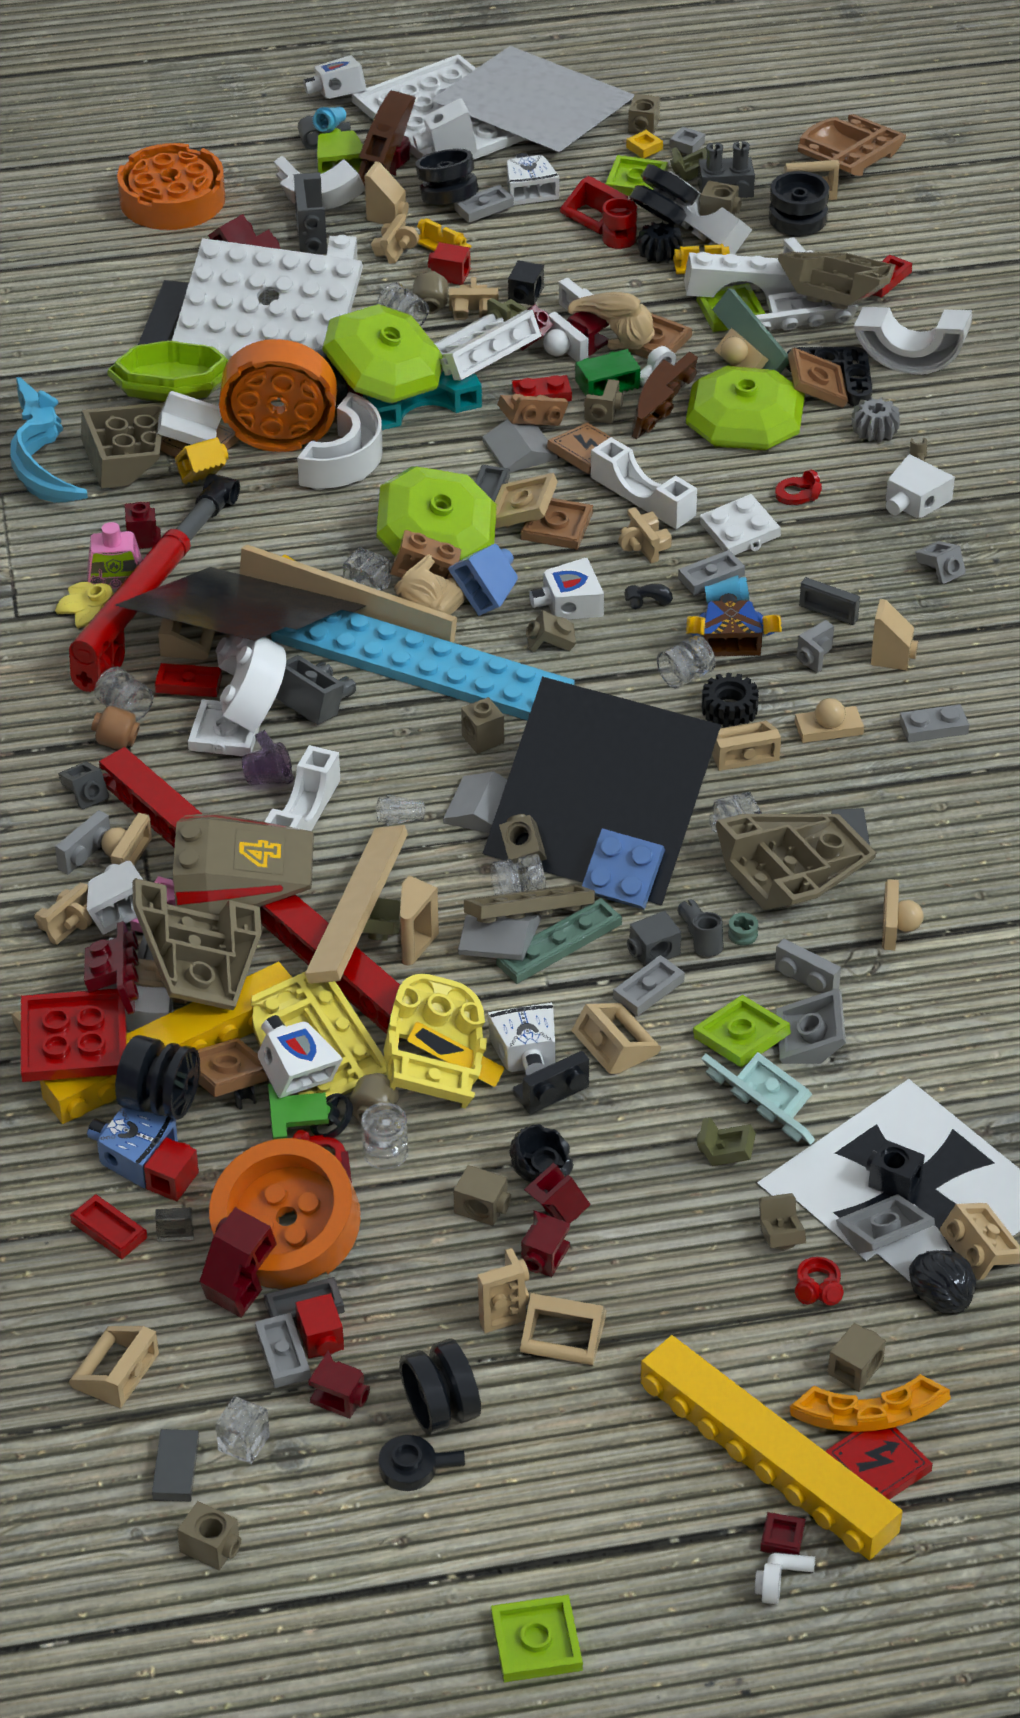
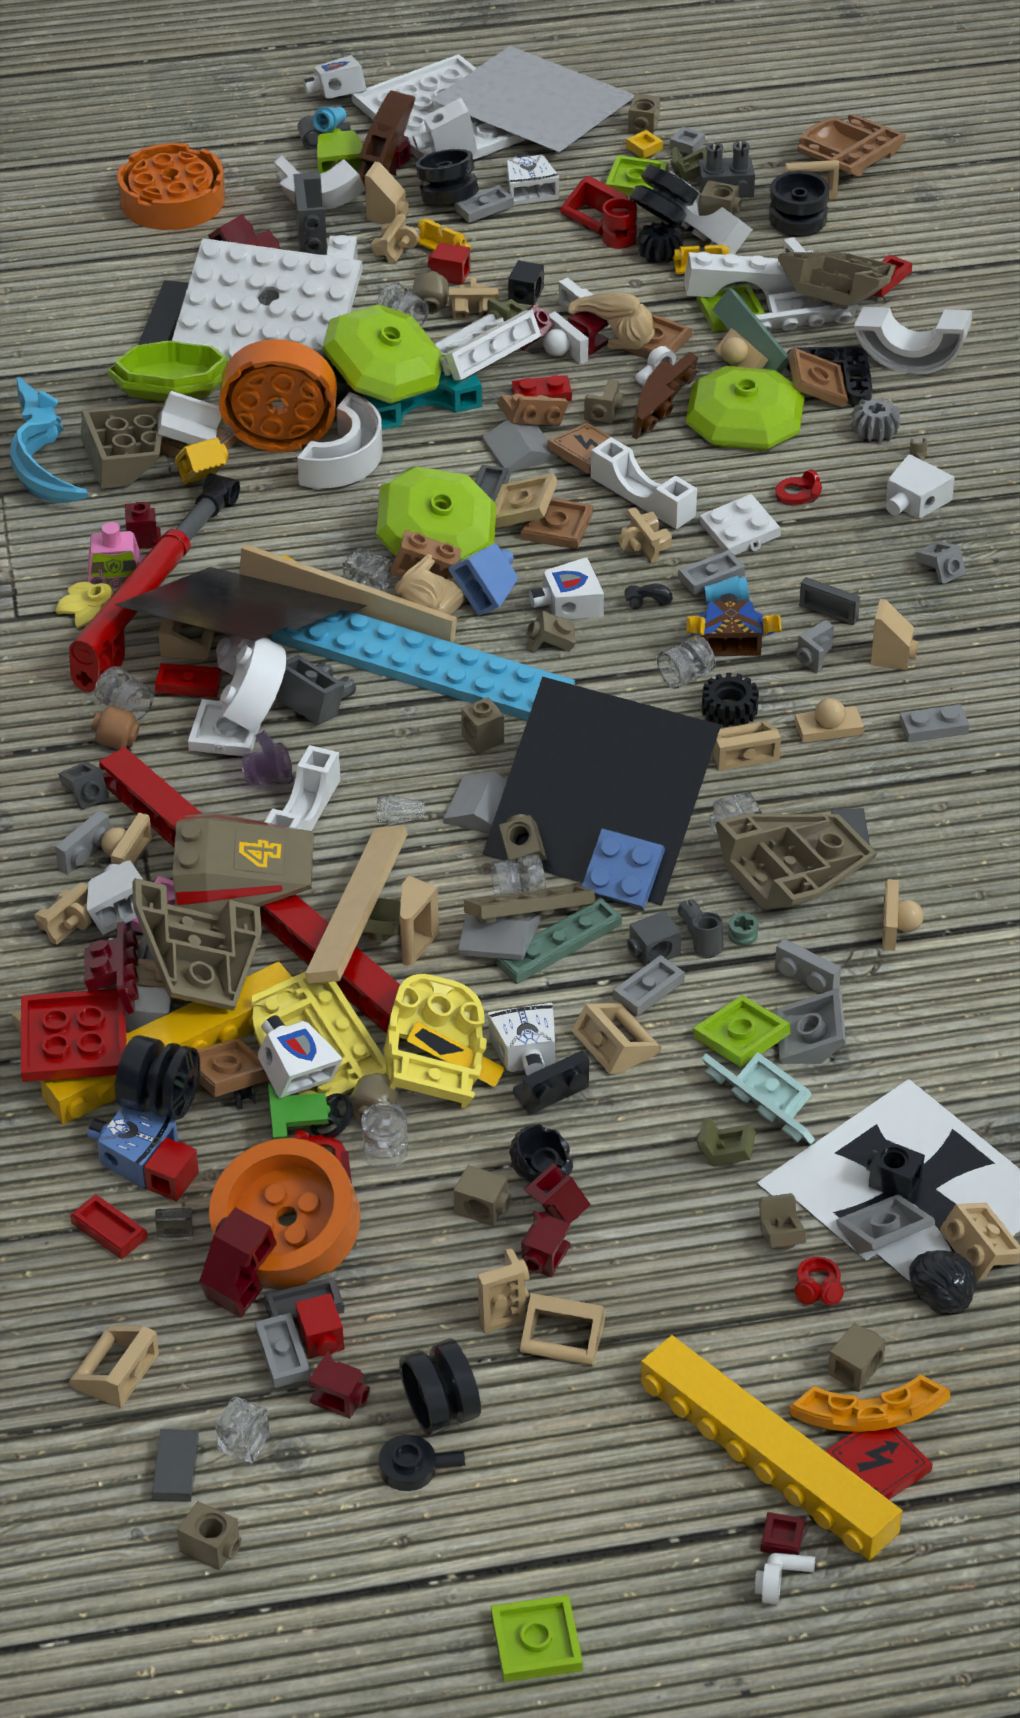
(593, 373): green brick -> none

